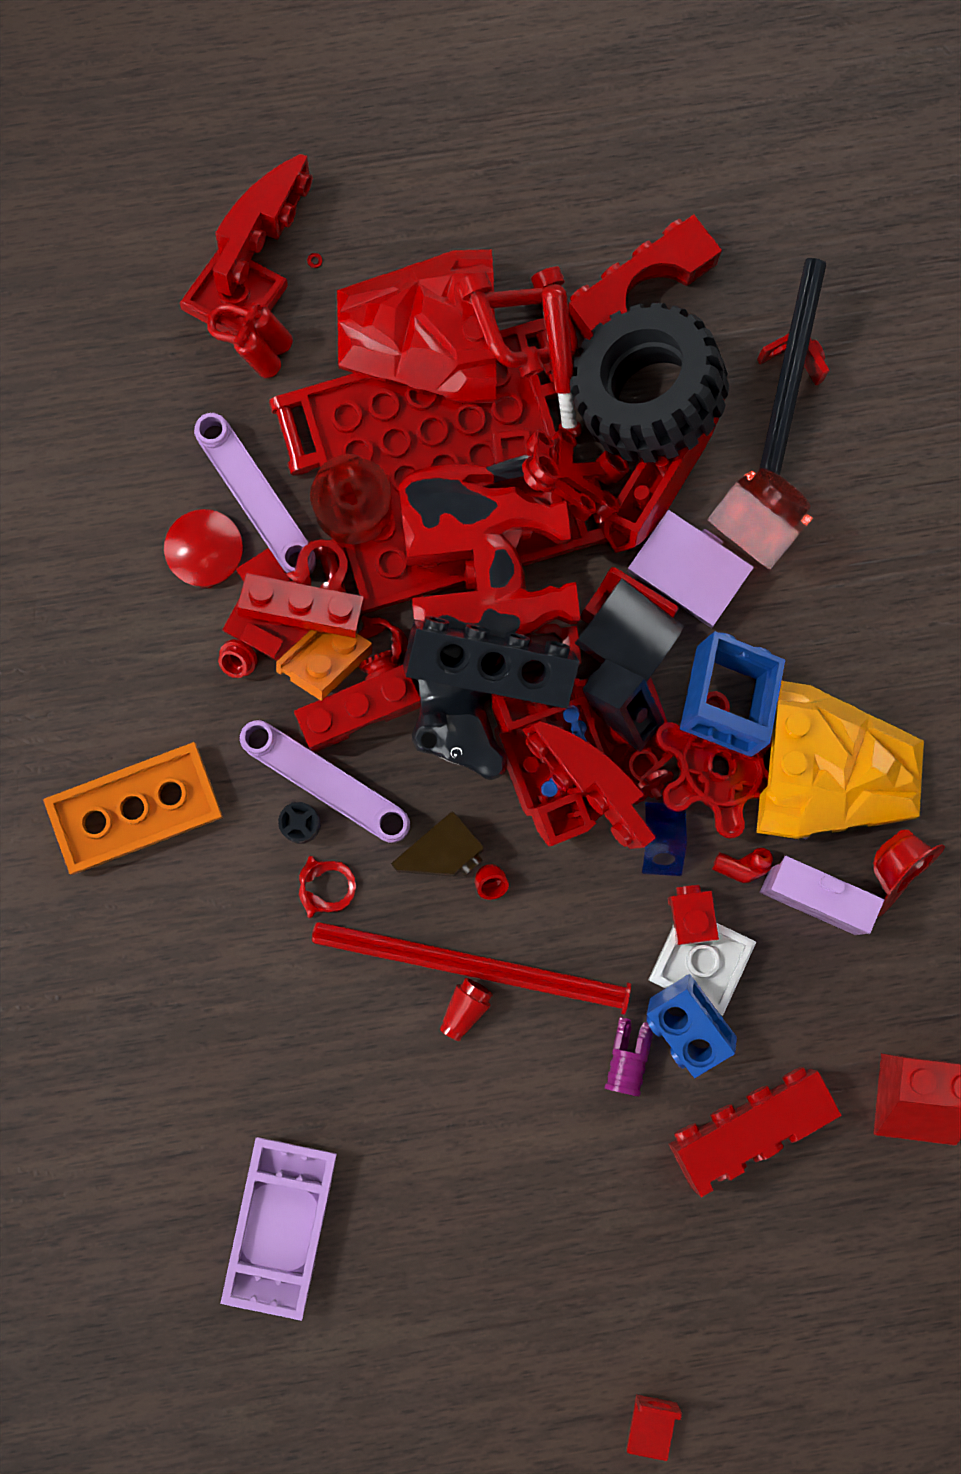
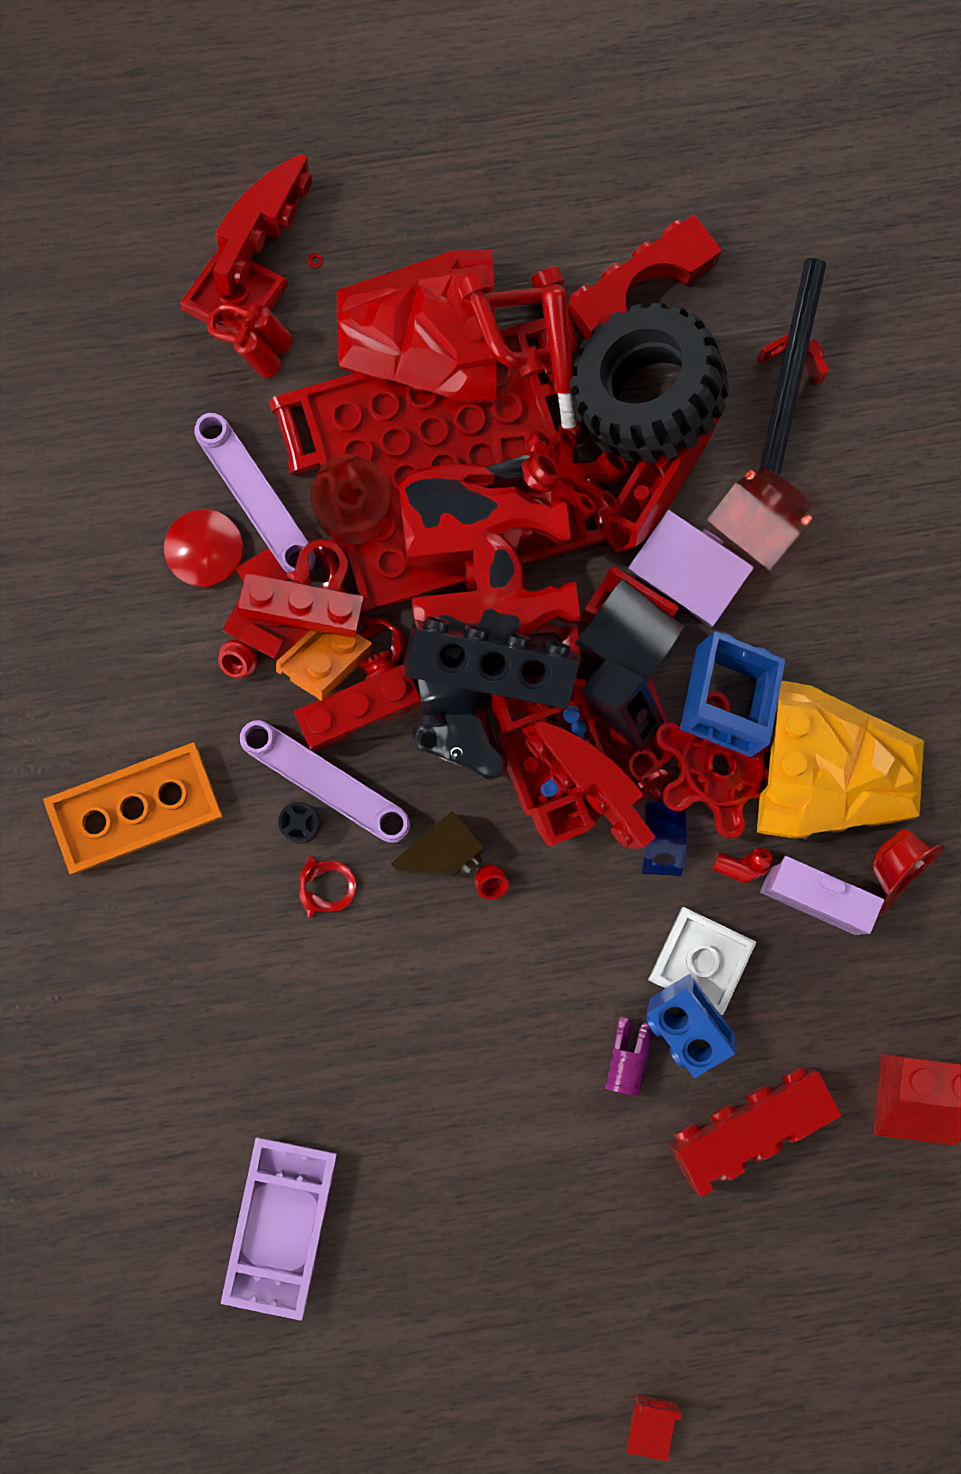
(465, 1008): red cone -> none
(472, 965): red axle -> none
(693, 915): red bracket -> none

